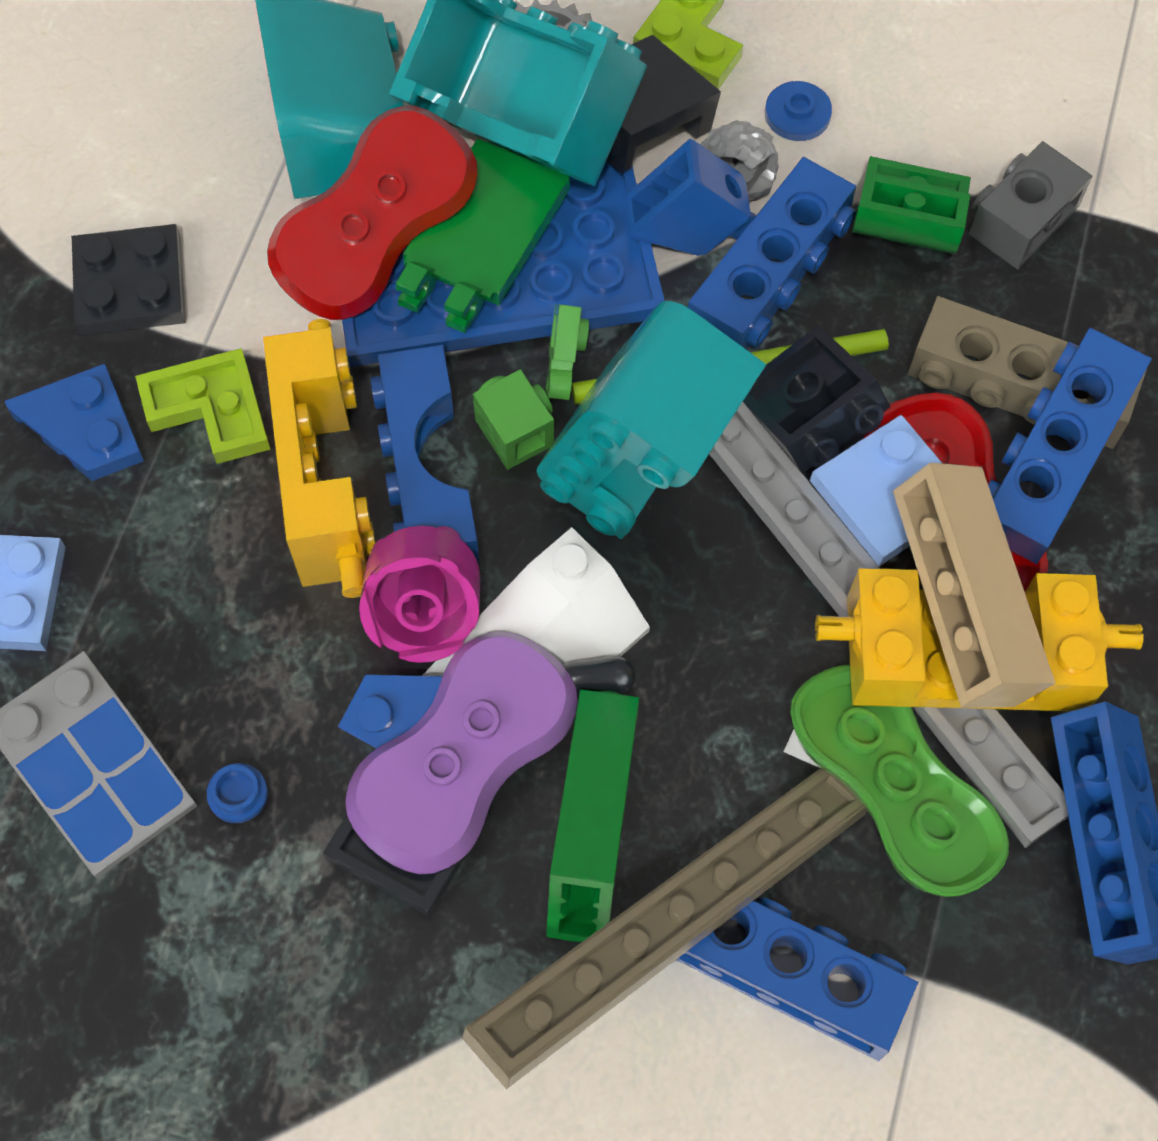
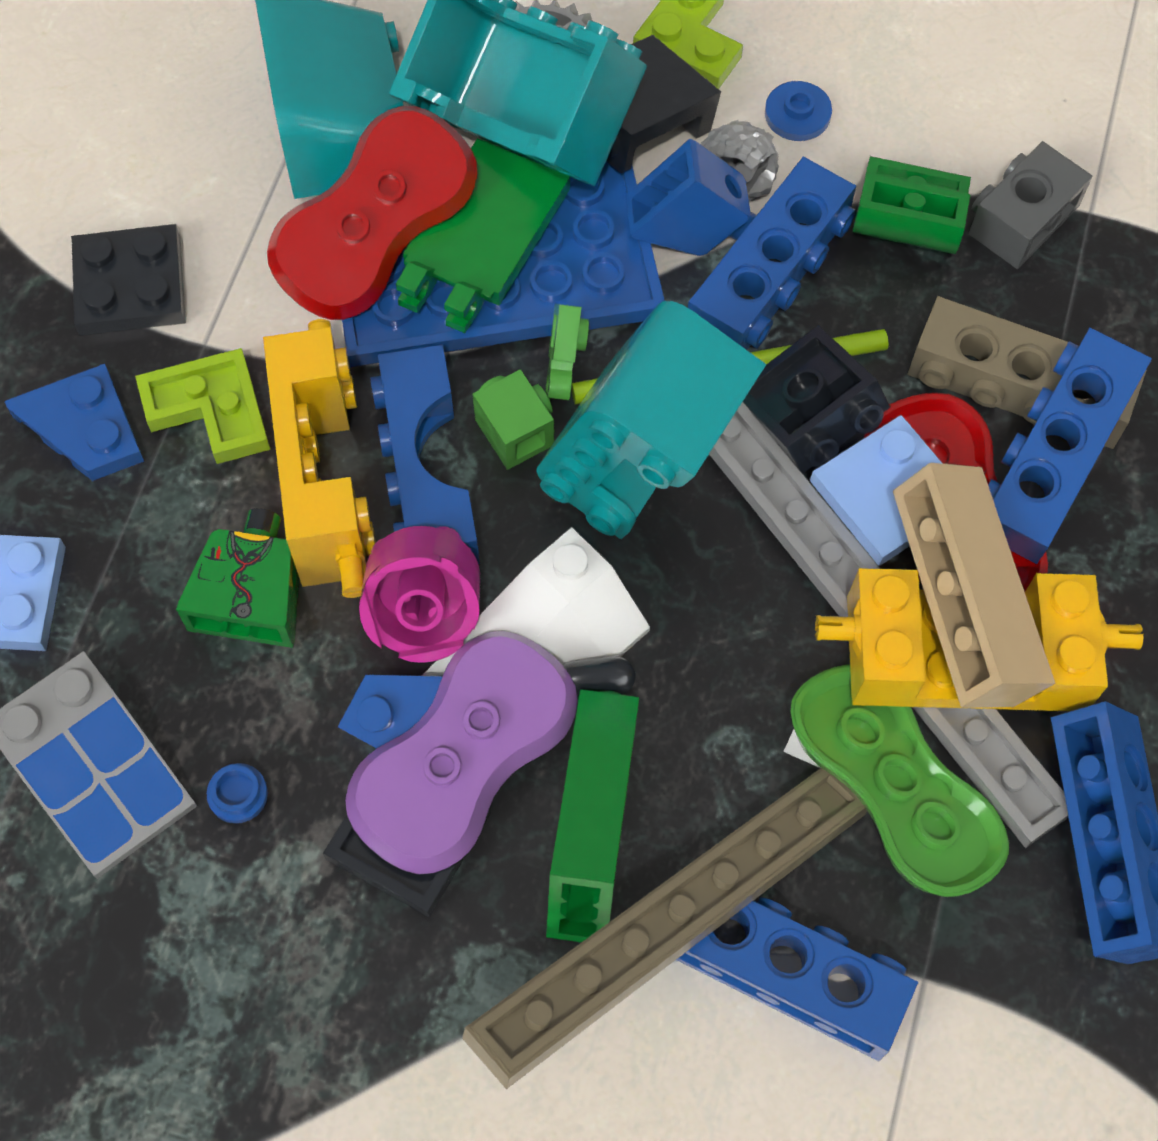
(244, 585): none -> green torso

